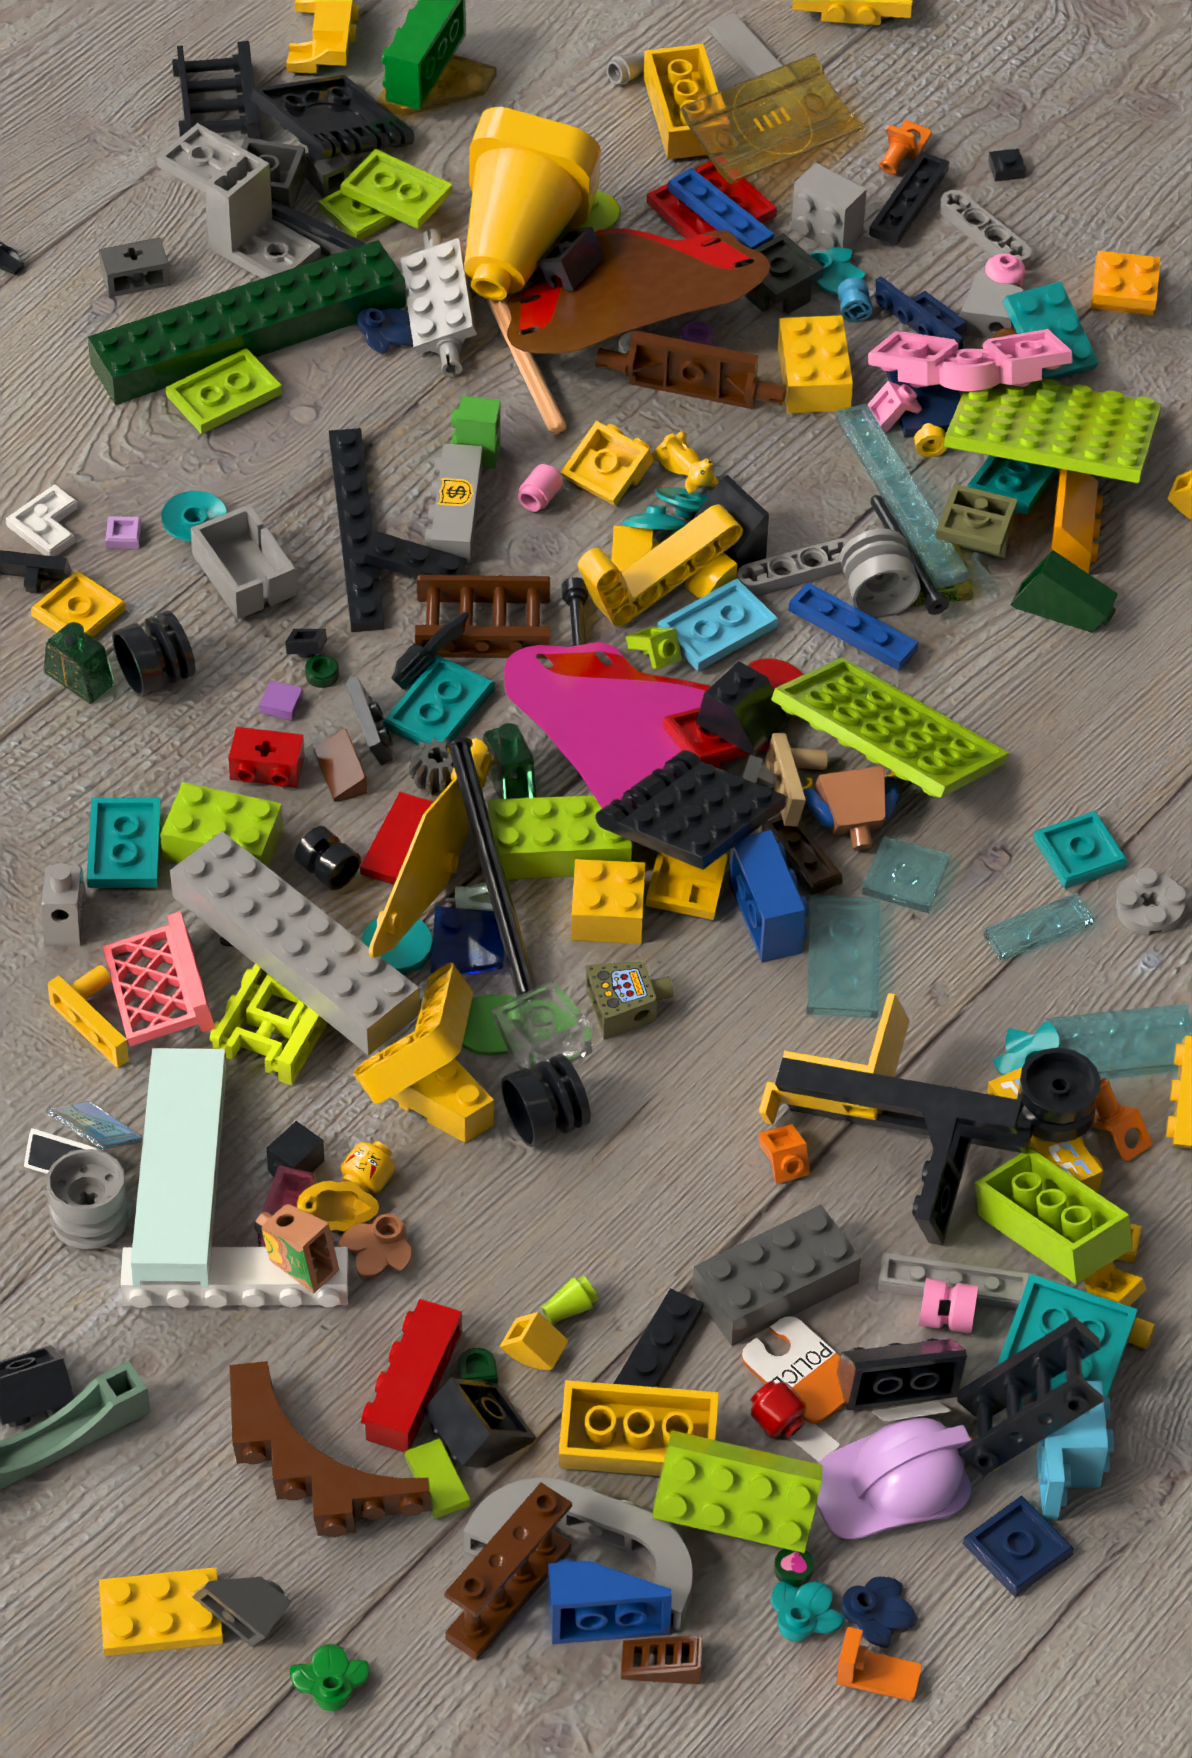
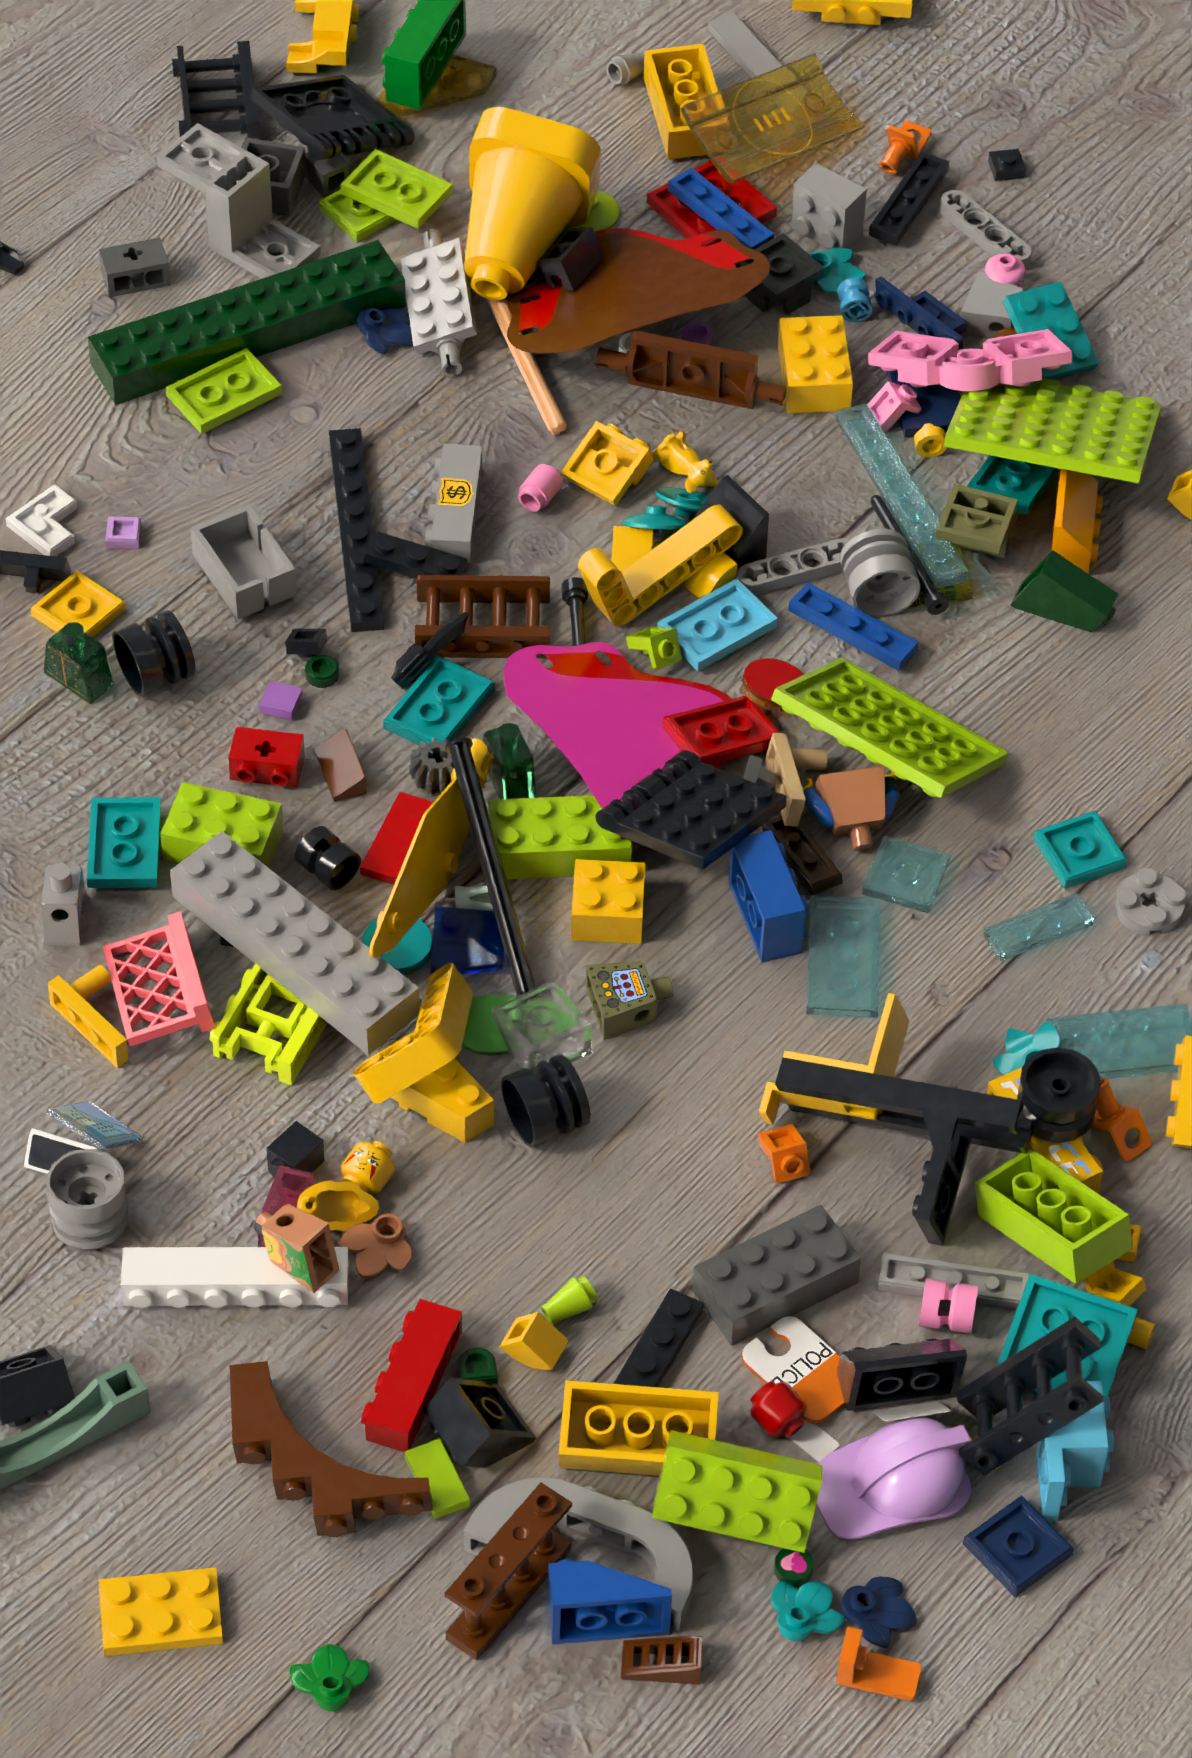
(179, 1166): light aqua tile -> none
(189, 510): teal dish -> none
(244, 1605): dark grey slope -> none
(330, 239): black tile -> none
(369, 716): hinge -> none
(479, 424): bright green brick -> none
(686, 888): yellow plate -> none
(742, 709): black slope -> none
(1125, 283): light orange bracket -> none

